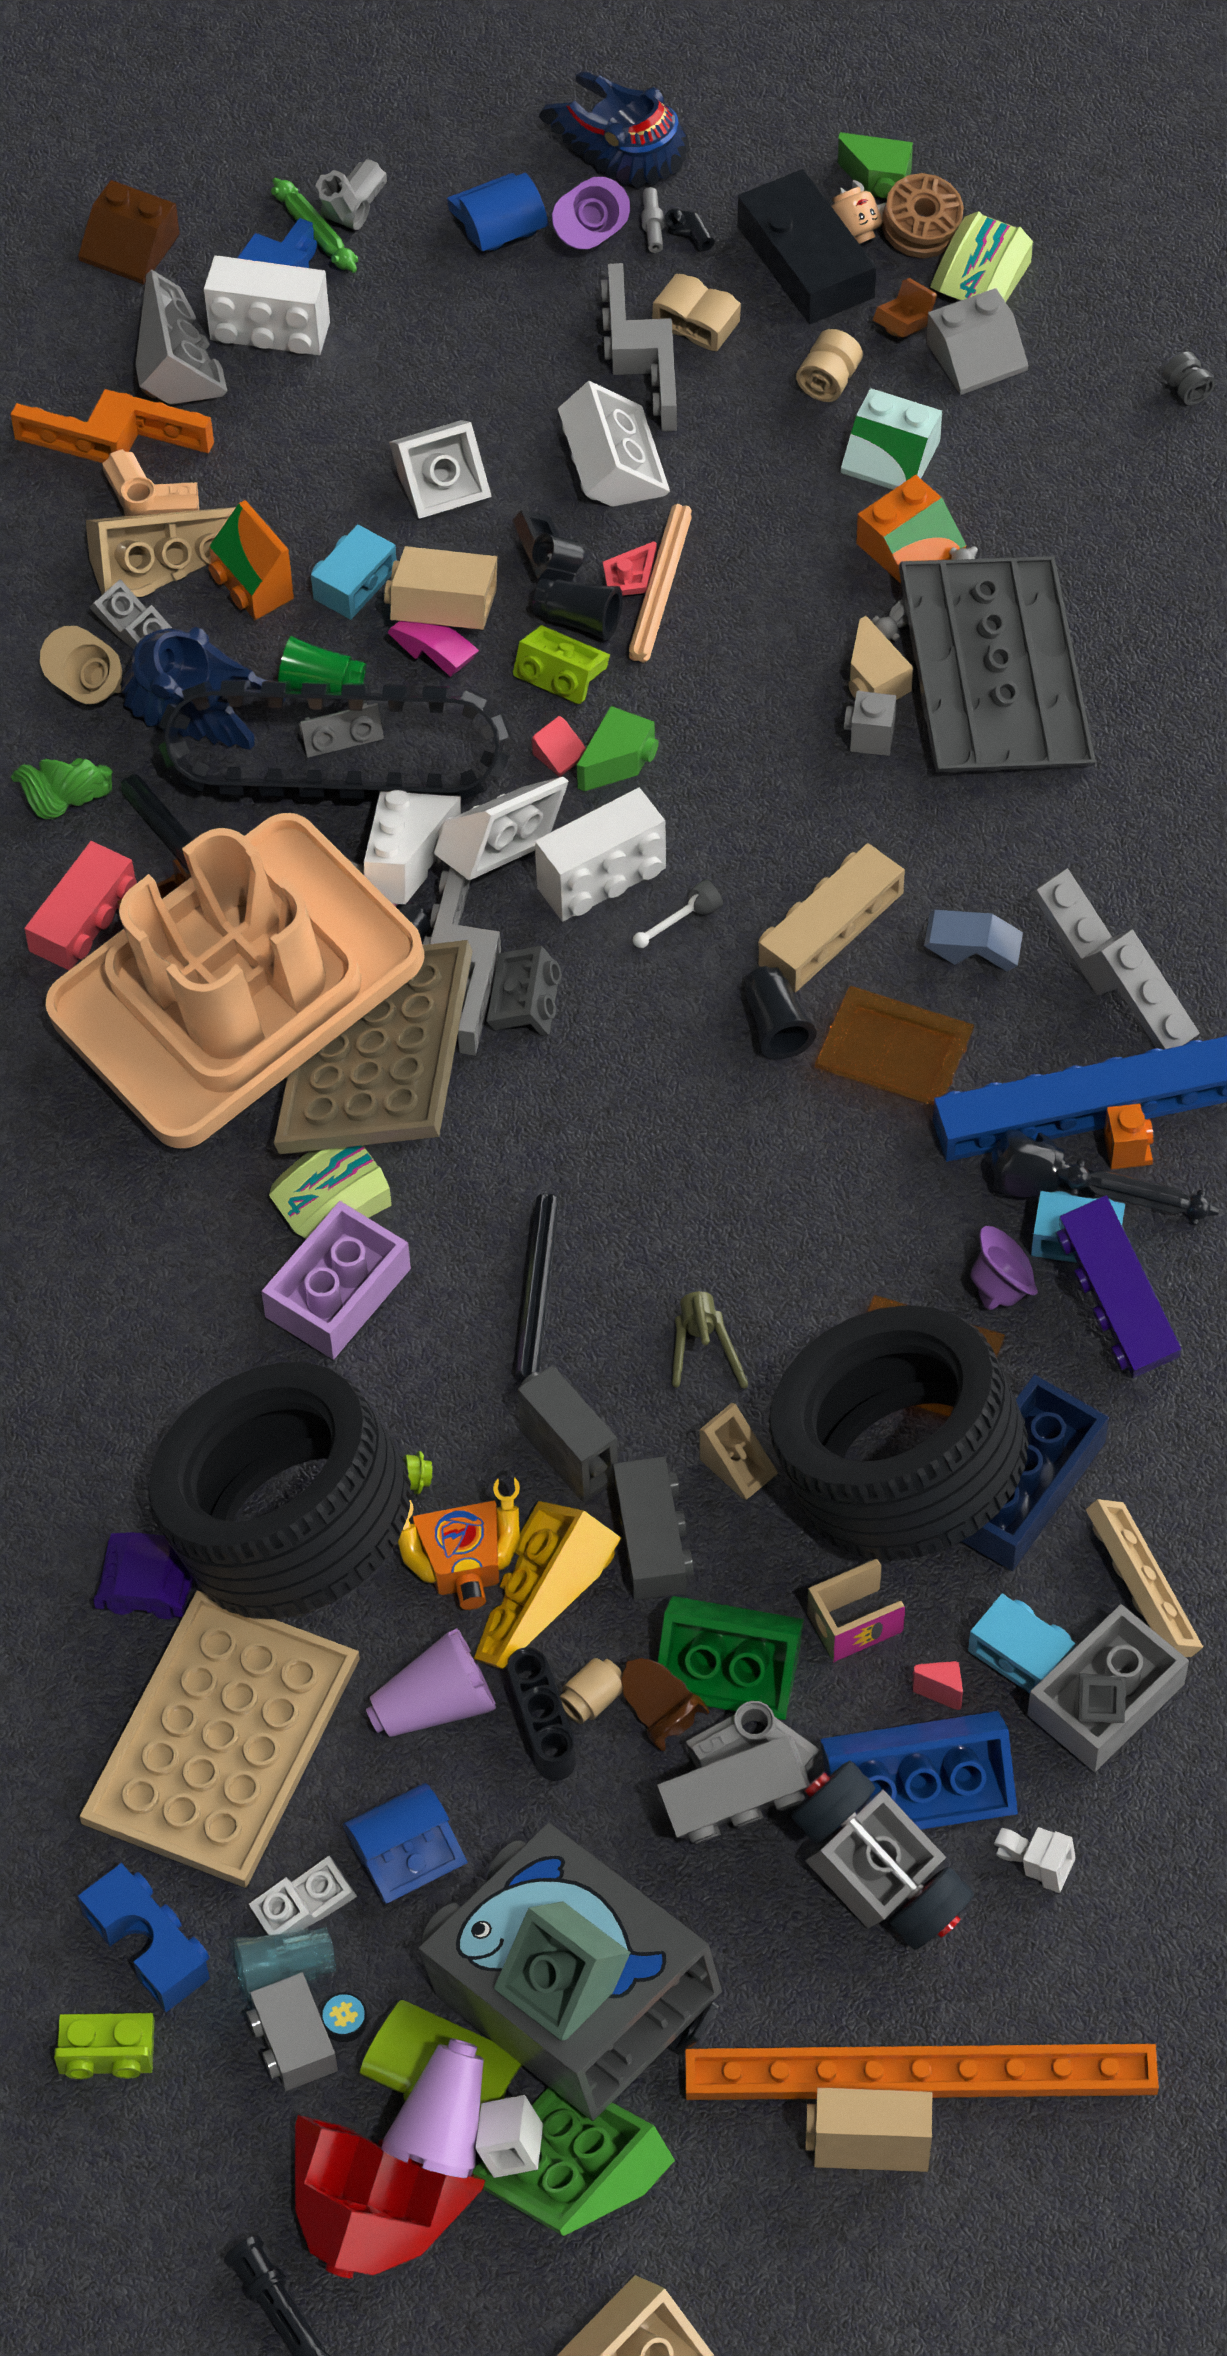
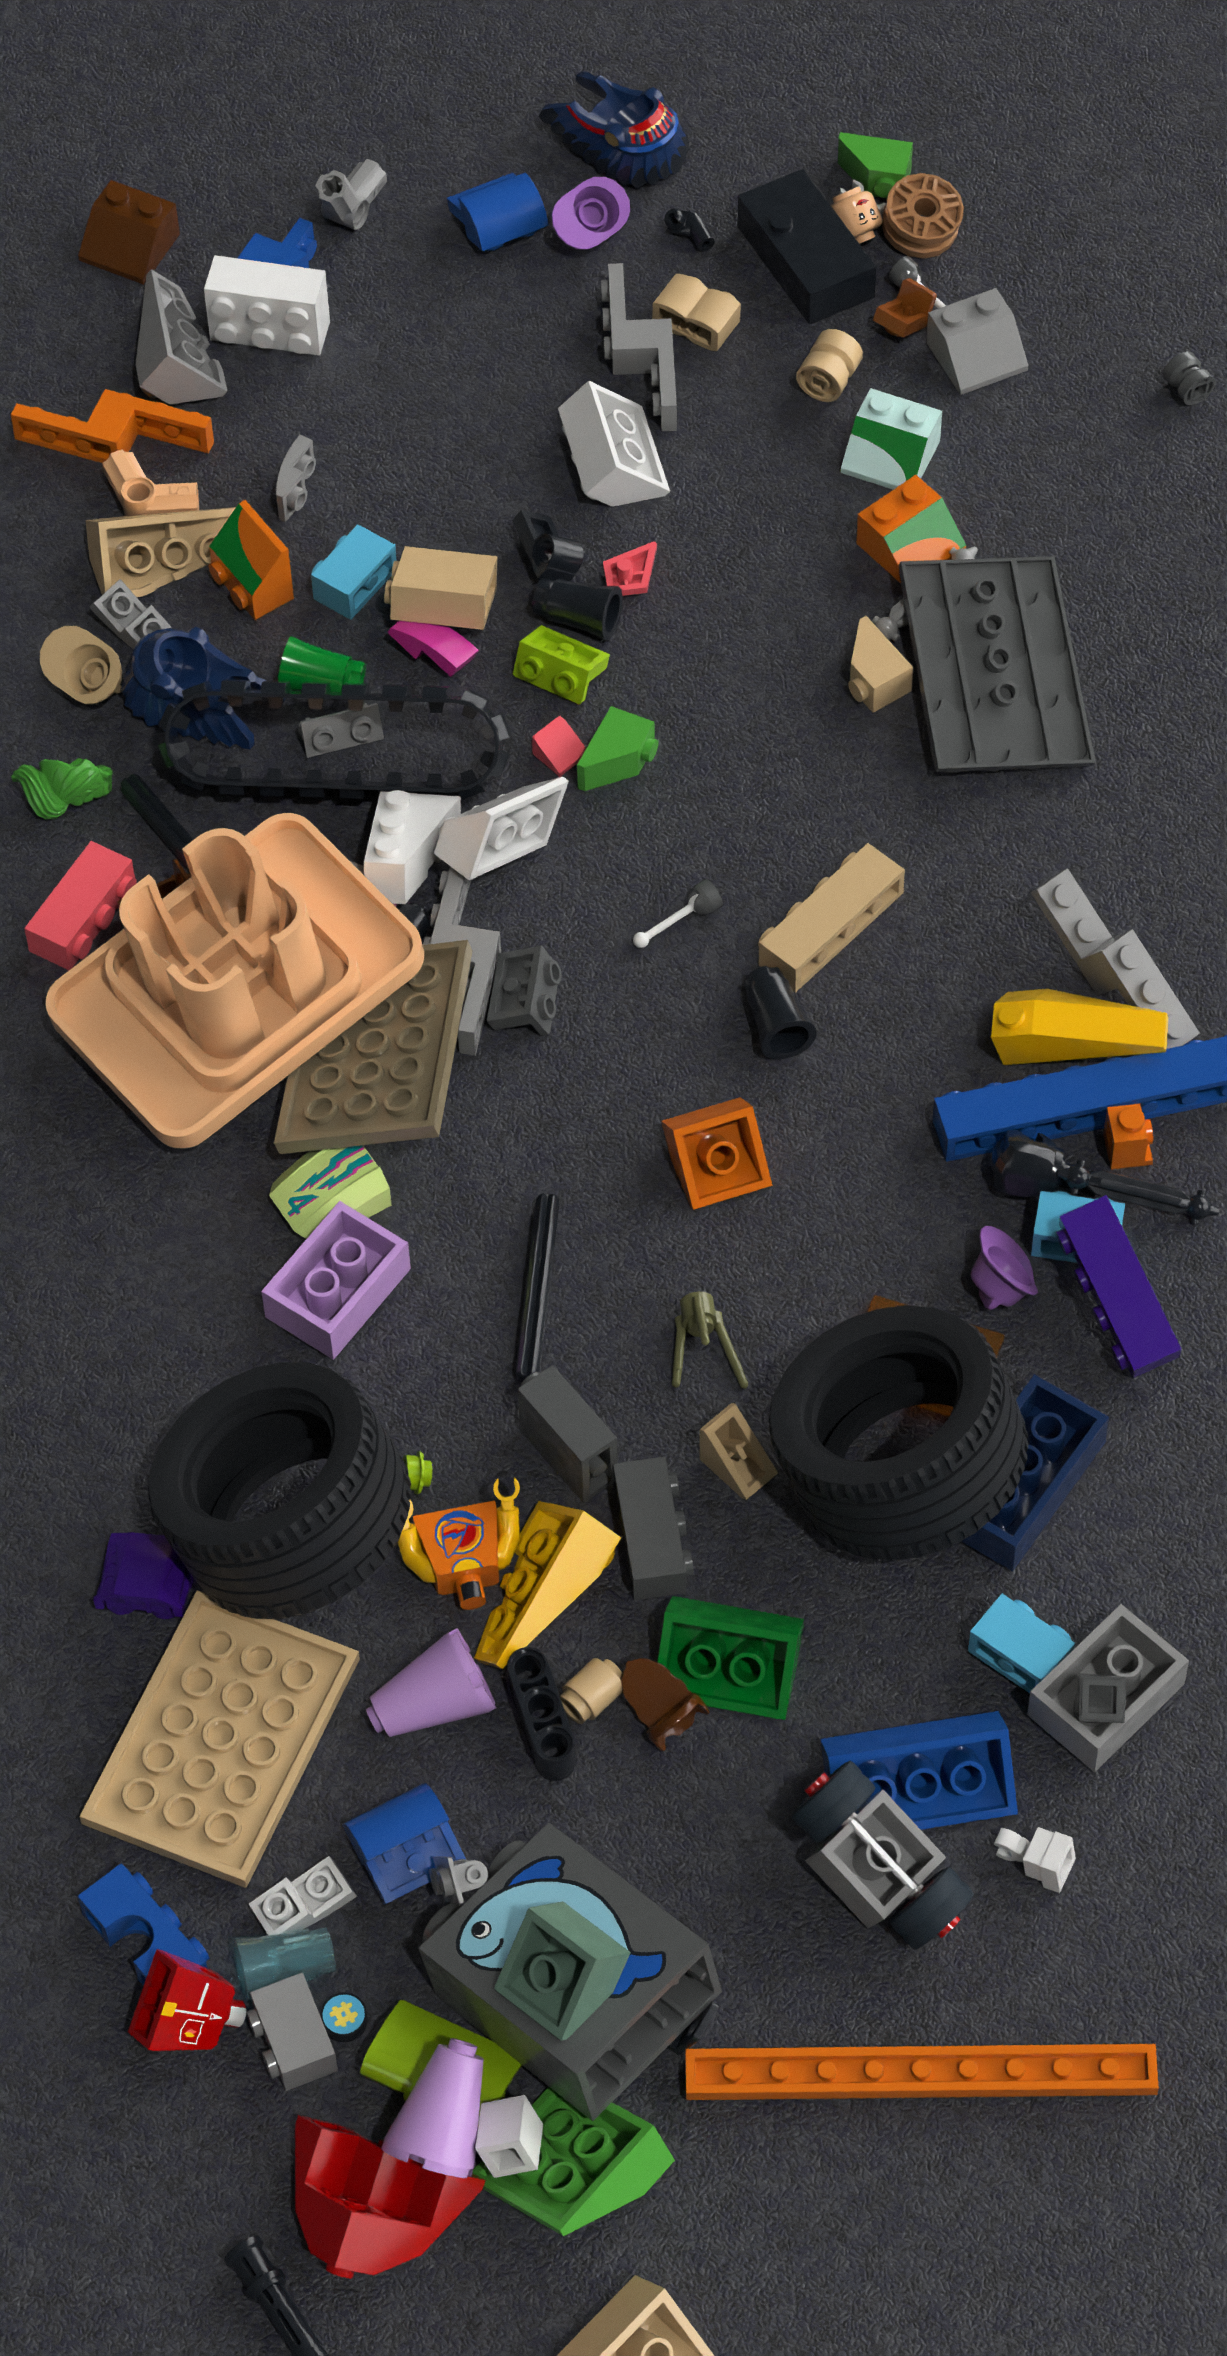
(105, 2045): lime bracket -> none
(184, 2006): none -> red torso
(295, 468): none -> light grey slope
(324, 235): bright green wheel -> none
(441, 468): white slope -> none
(456, 1877): none -> light grey hinge
(601, 854): white brick -> none
(652, 220): light grey bar -> none
(660, 583): light nougat axle -> none
(717, 1152): none -> orange slope
(730, 1738): light grey piece -> none
(735, 1790): light grey brick -> none
(861, 1632): tan piece -> none
(870, 2129): tan brick -> none
(871, 722): light grey brick -> none
(894, 1045): clear orange piece -> none
(905, 269): none -> dark grey hinge
(939, 1683): coral slope -> none
(962, 934): sand blue slope -> none
(982, 258): yellowish green slope -> none
(1070, 1026): none -> yellow wedge
(1142, 1575): tan plate -> none

